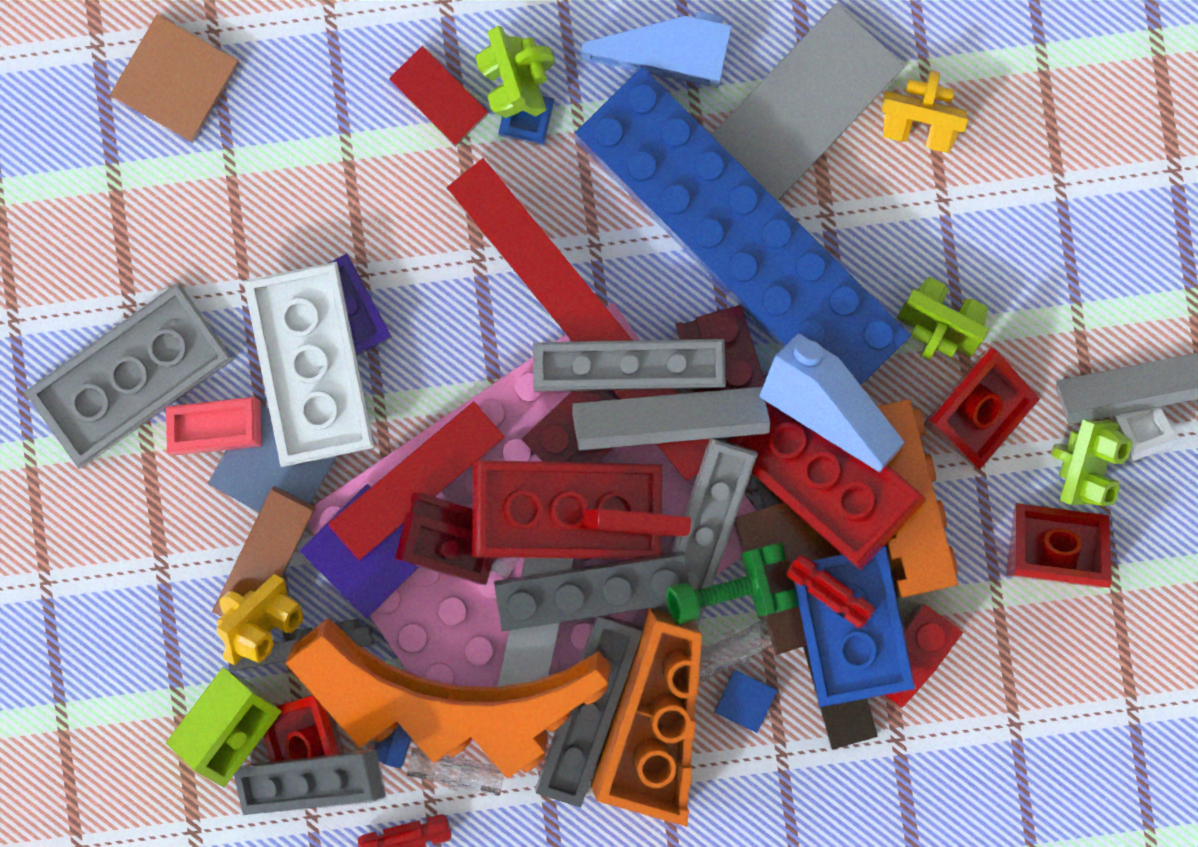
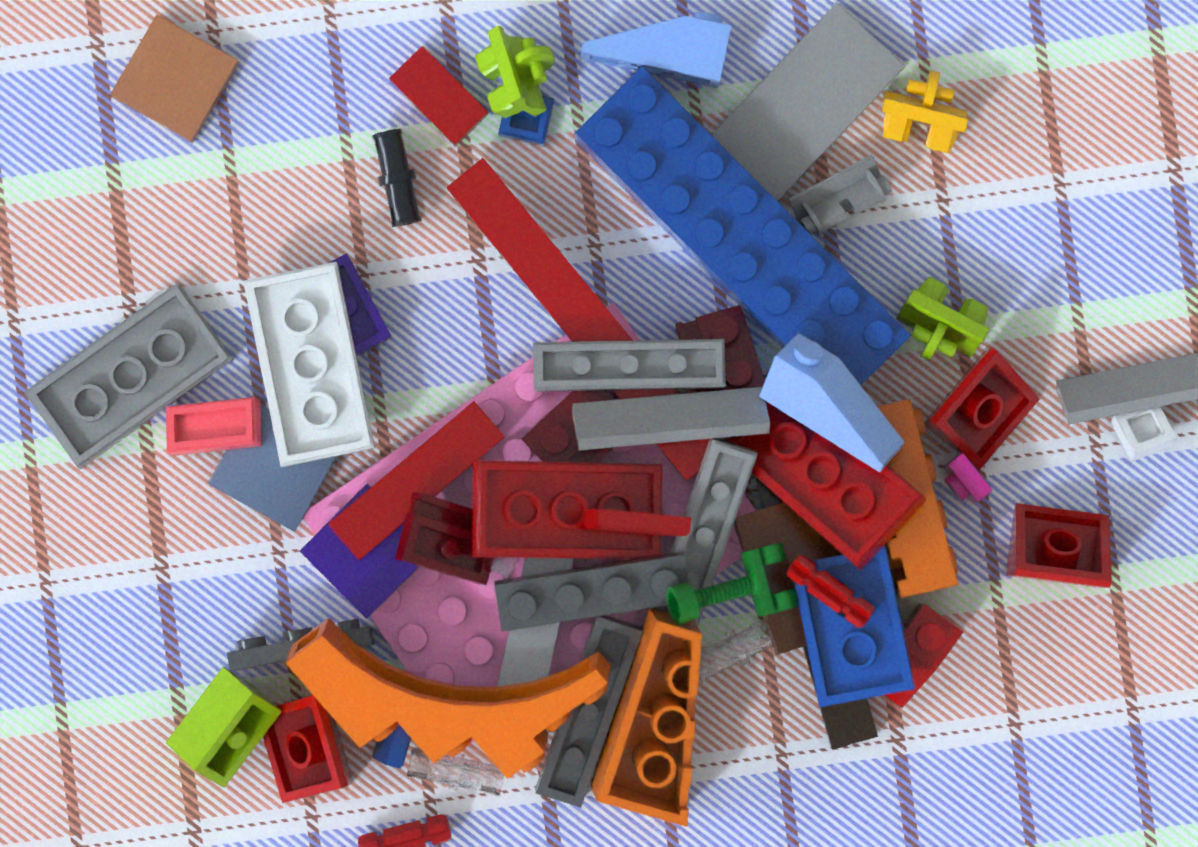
(252, 617): yellow hips -> none
(269, 543): dark orange tile -> none
(310, 782): dark grey plate -> none
(396, 177): none -> black pin
(745, 701): blue tile -> none
(830, 199): none -> light grey hinge
(965, 479): none -> dark pink plate
(1087, 460): lime hips -> none

